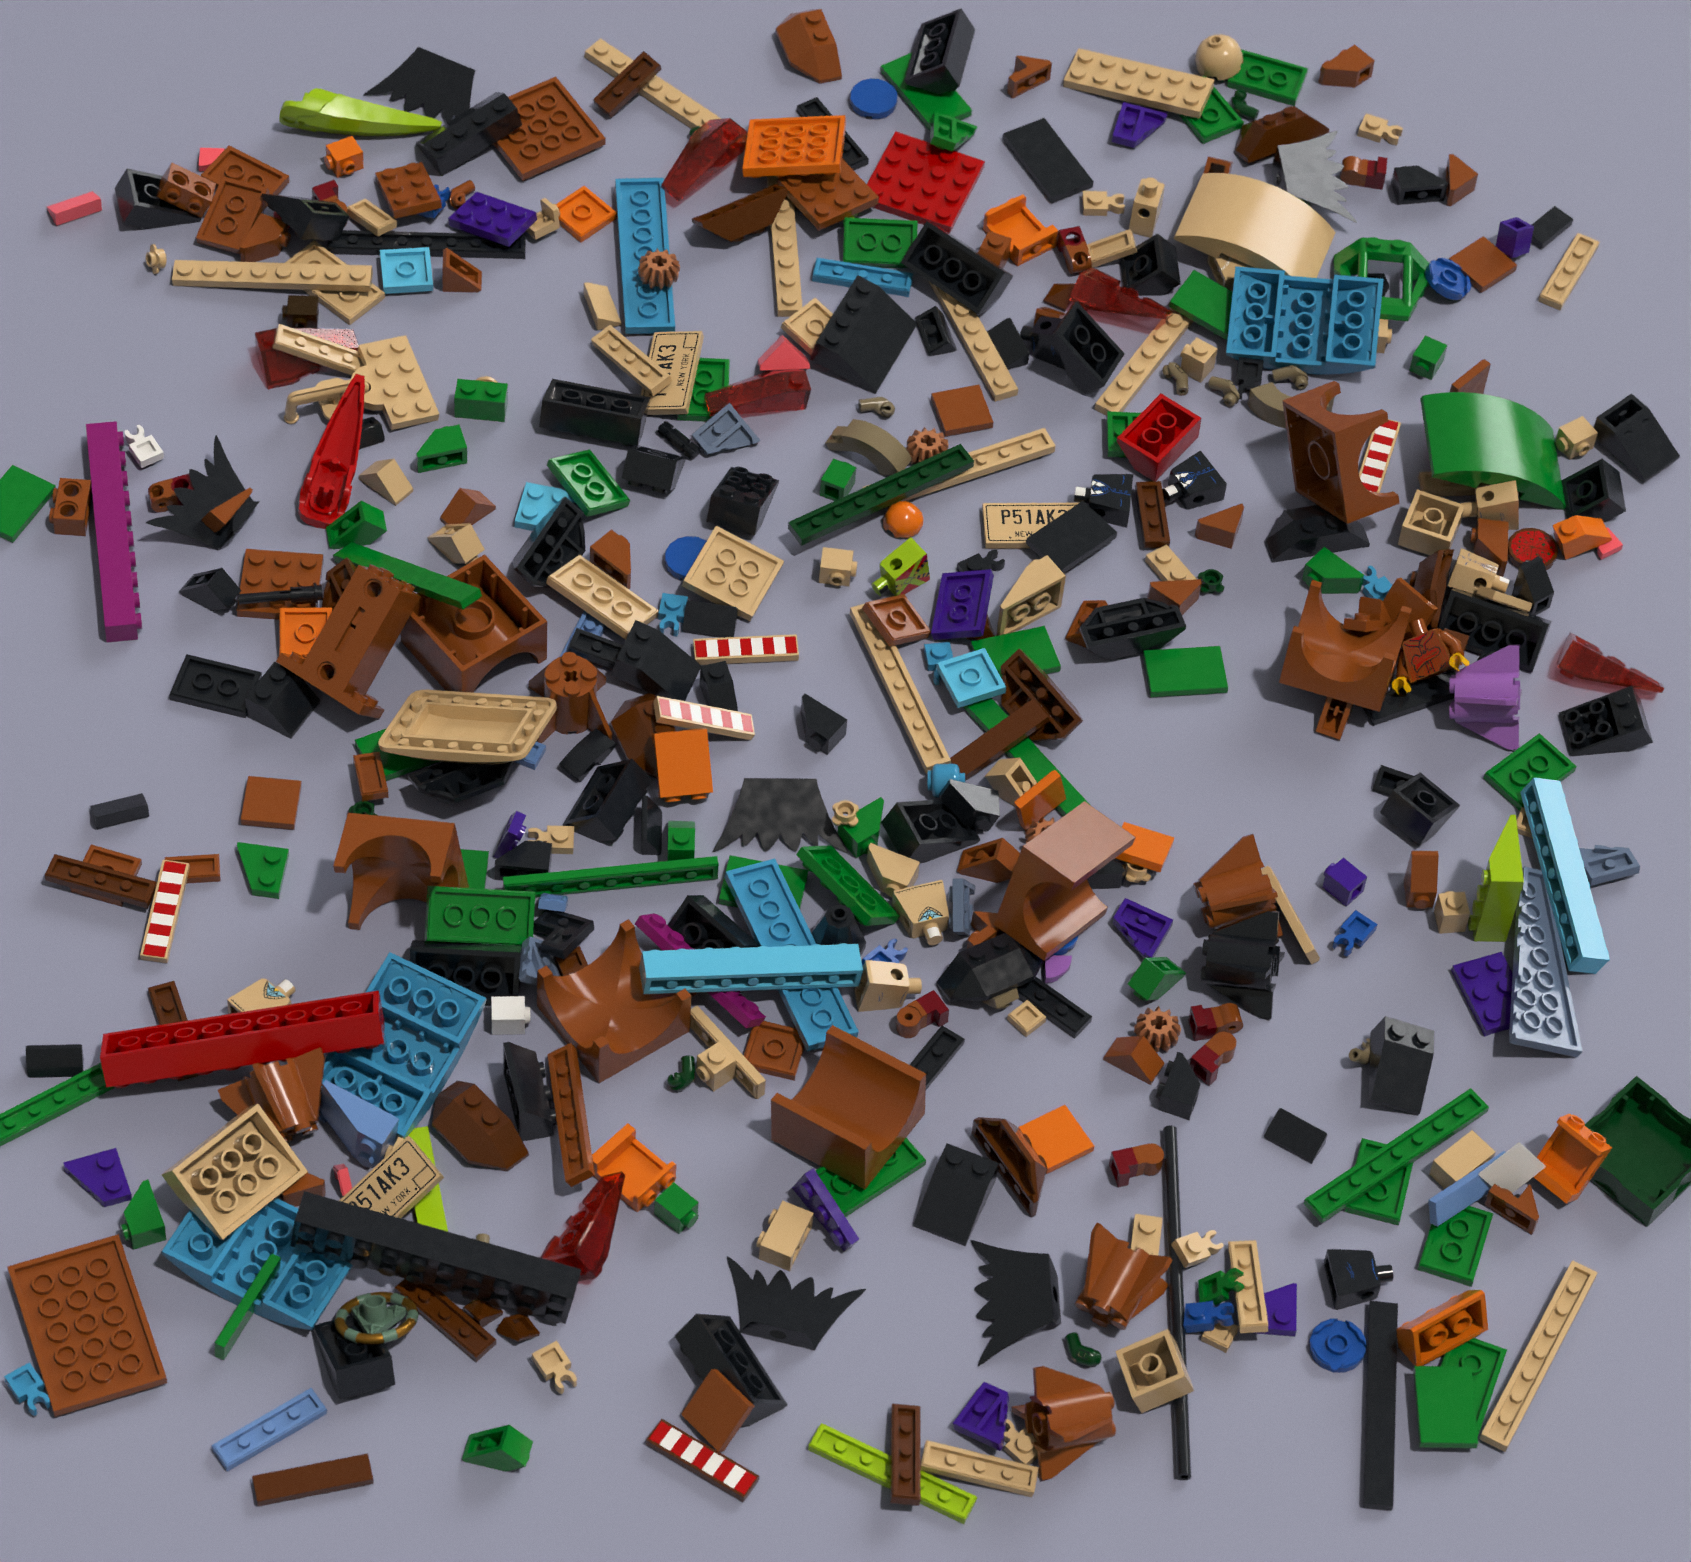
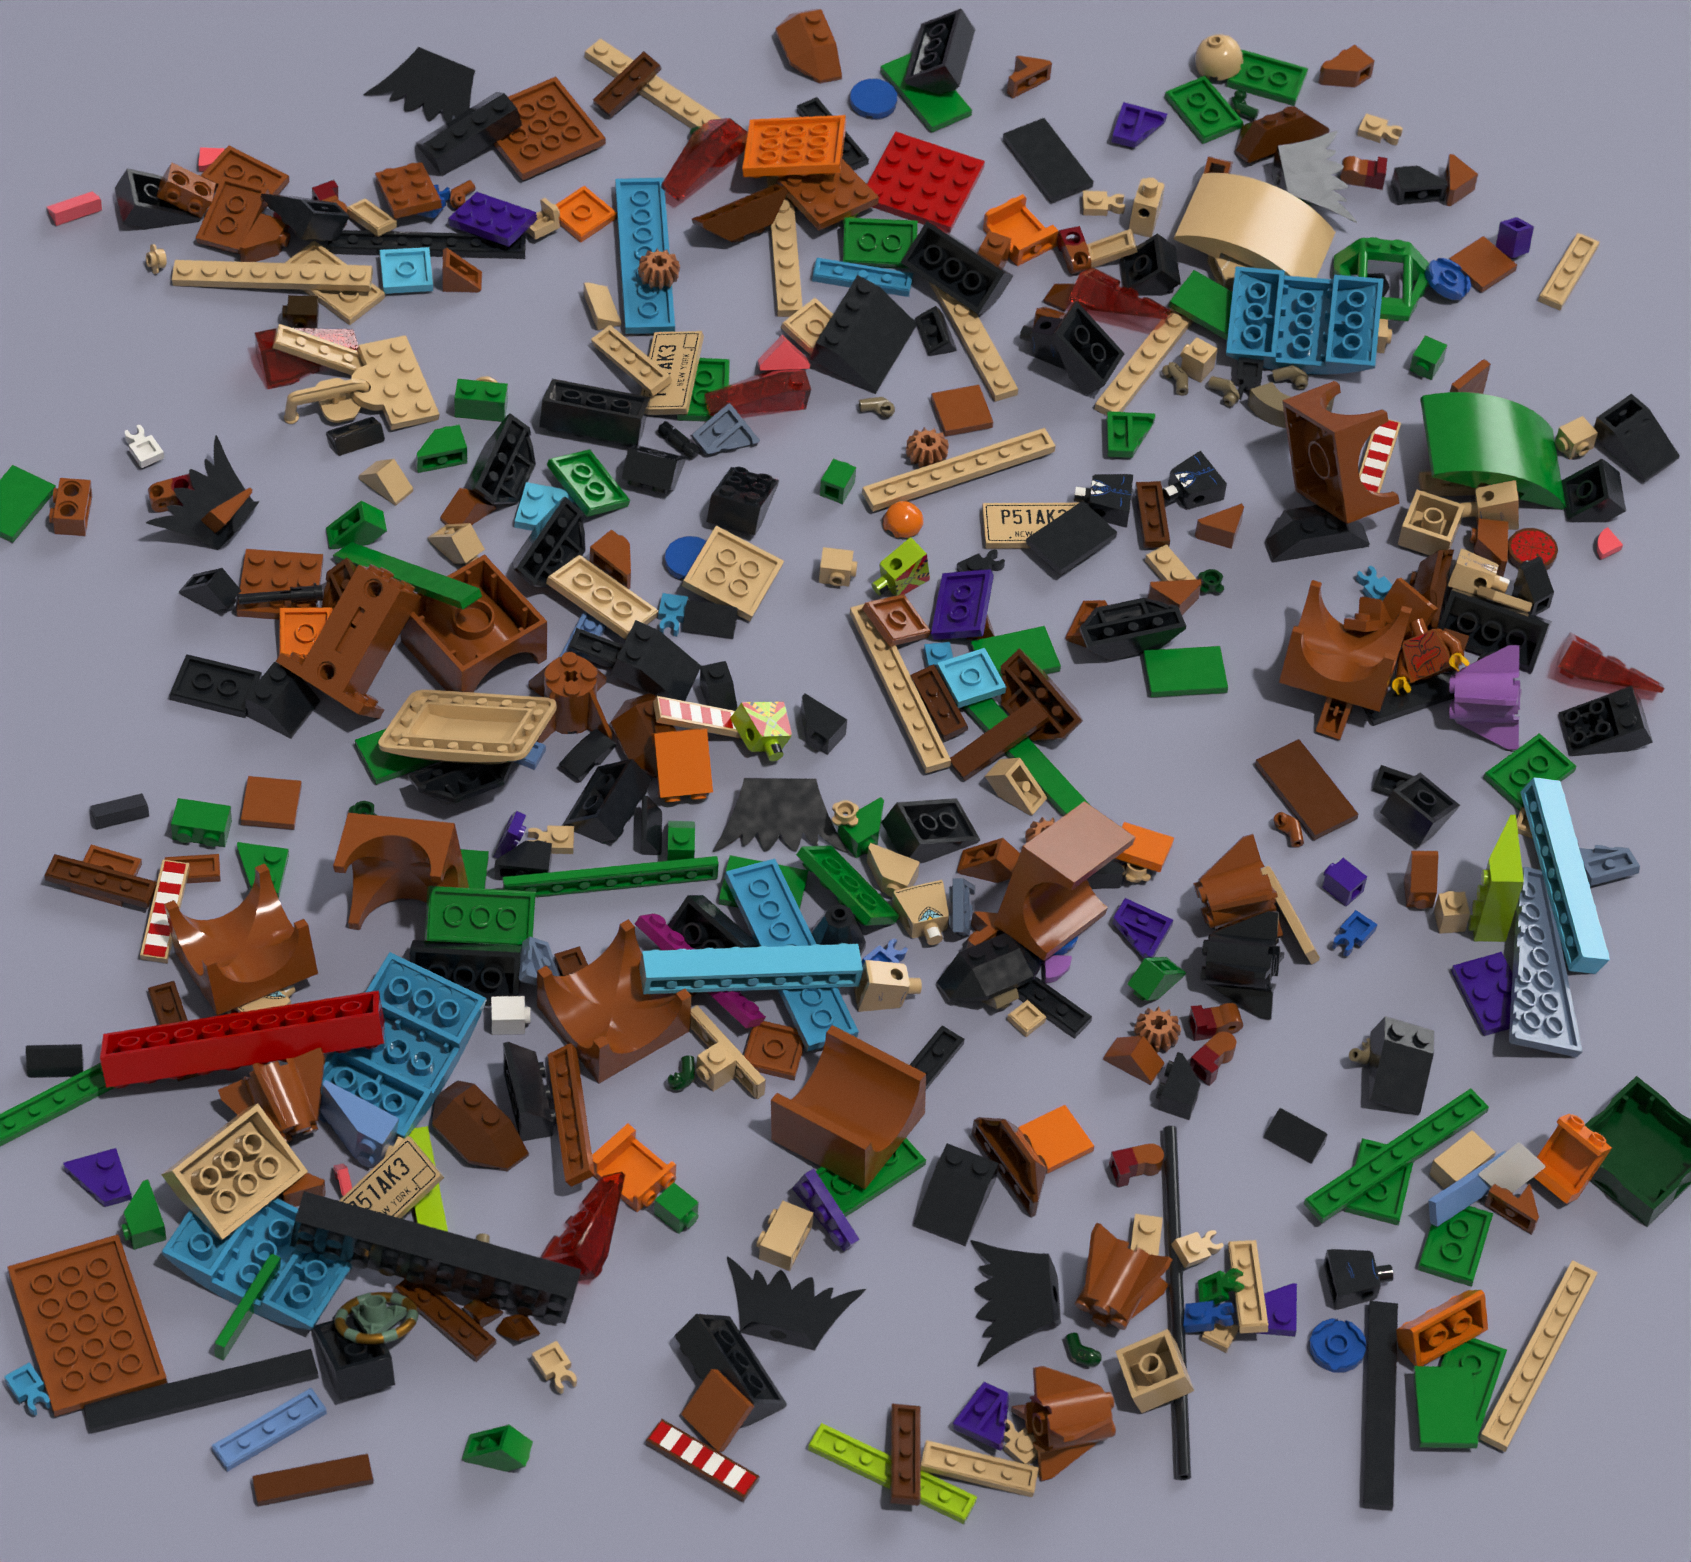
(112, 533): magenta brick -> none
(201, 822): none -> green brick
(201, 1391): none -> black tile
(245, 950): none -> dark orange piece
(334, 463): red piece -> none
(344, 156): orange brick -> none
(345, 115): lime piece -> none
(370, 776): dark orange tile -> none
(504, 463): none -> black wedge
(553, 902): medium blue tile -> none
(564, 932): black plate -> none
(746, 649): tile -> none
(763, 727): none -> lime torso
(873, 443): dark tan arch -> none
(880, 494): dark green plate -> none
(921, 1014): leg -> none
(939, 702): none -> reddish brown plate
(940, 775): dark azure head -> none
(949, 132): green wing -> none
(972, 803): black slope -> none
(1009, 344): black slope -> none
(1032, 596): tan slope -> none
(1040, 799): orange tile -> none
(1139, 83): tan plate -> none
(1159, 436): red slope -> none
(1289, 826): none -> dark orange arm
(1306, 789): none -> reddish brown tile
(1333, 572): green slope -> none
(1550, 226): black tile -> none
(1580, 535): orange slope -> none

